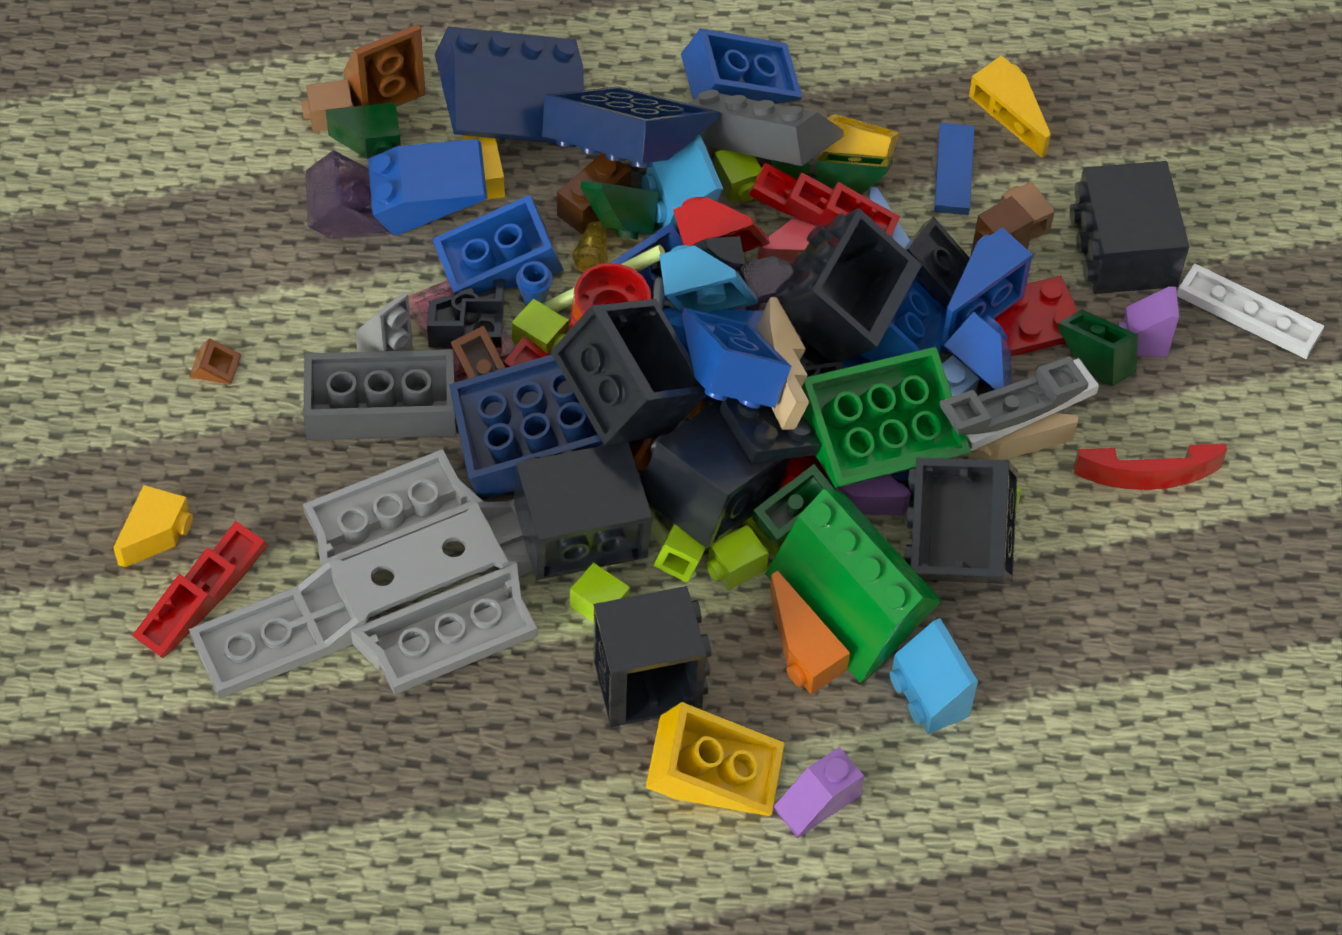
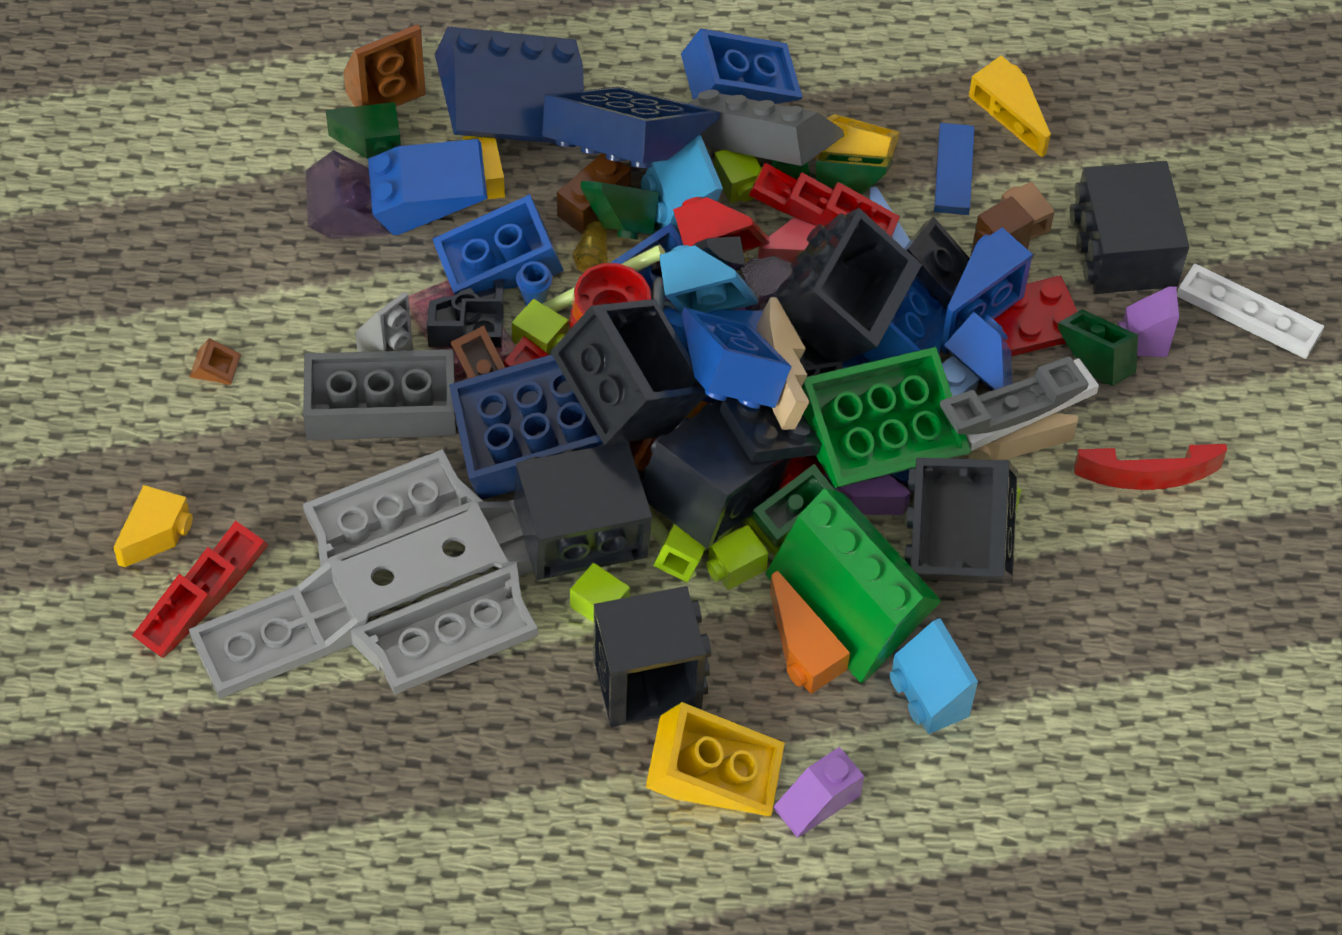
(322, 98): medium nougat brick -> none

